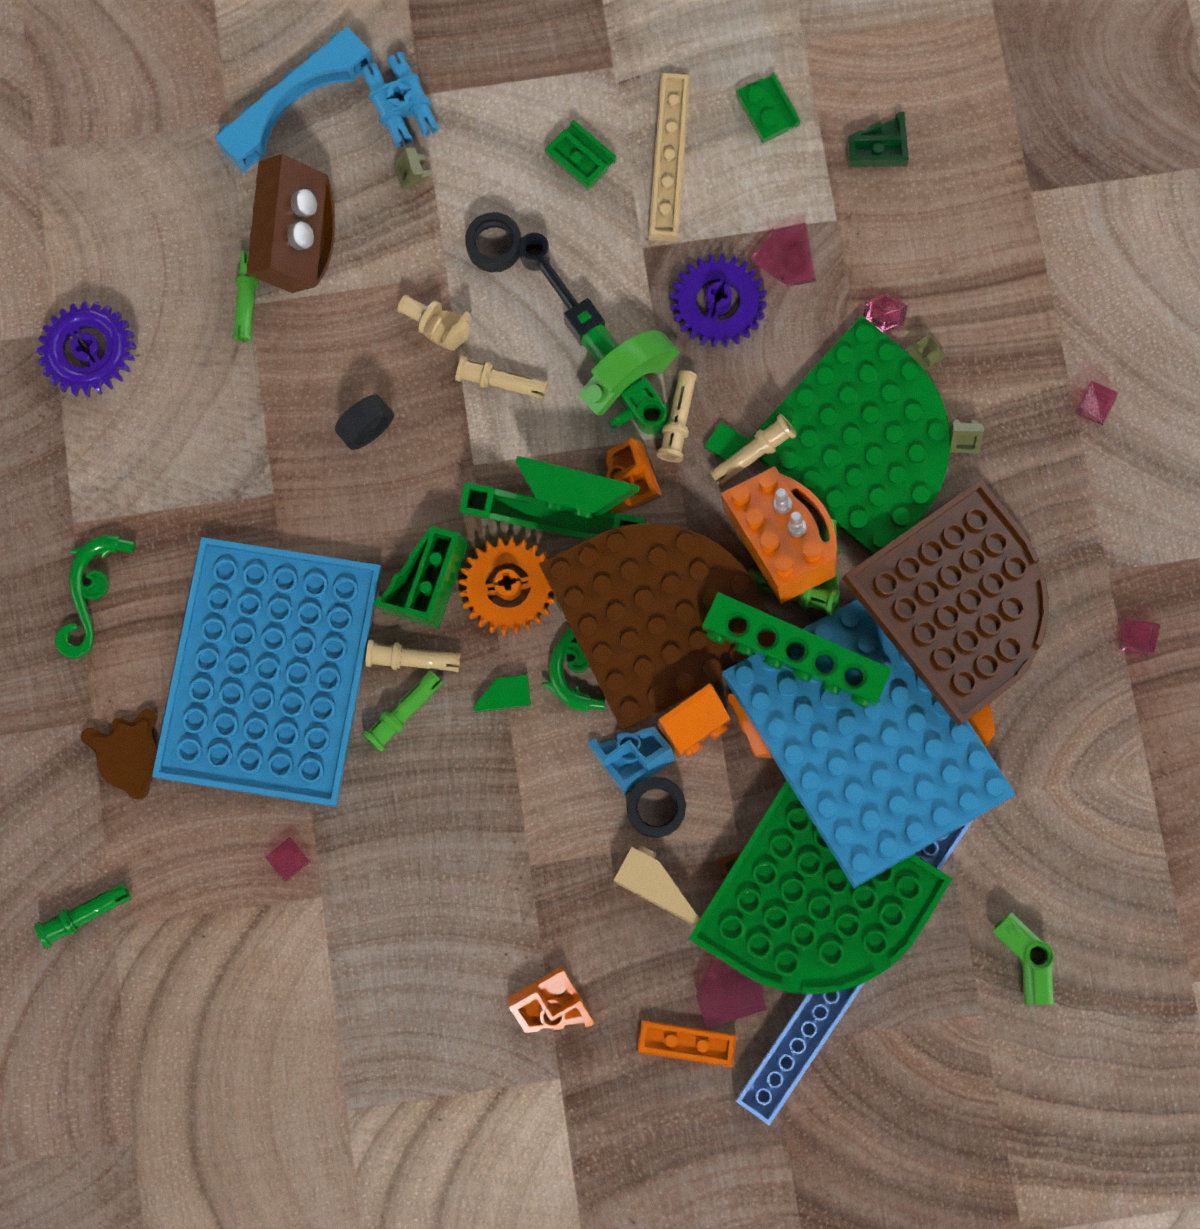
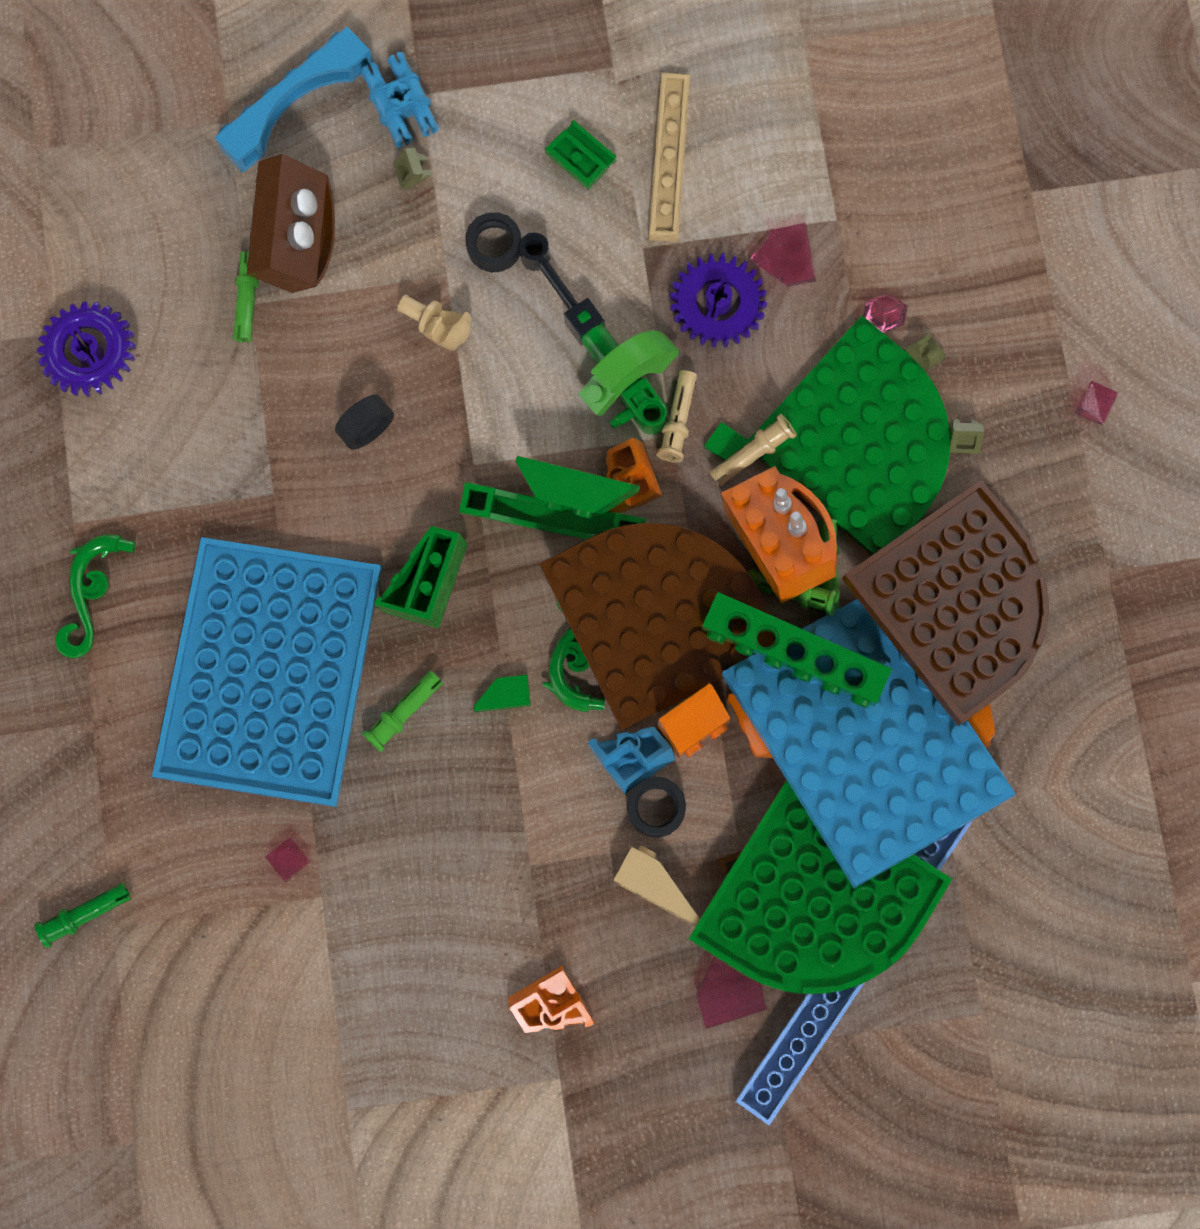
(127, 753): reddish brown tile -> none
(398, 656): tan pin -> none
(478, 590): orange gear -> none
(487, 375): tan pin -> none
(687, 1043): orange tile -> none
(767, 108): green plate -> none
(880, 144): dark green wing -> none
(1020, 941): bright green piece -> none
(1139, 637): clear pink slope -> none

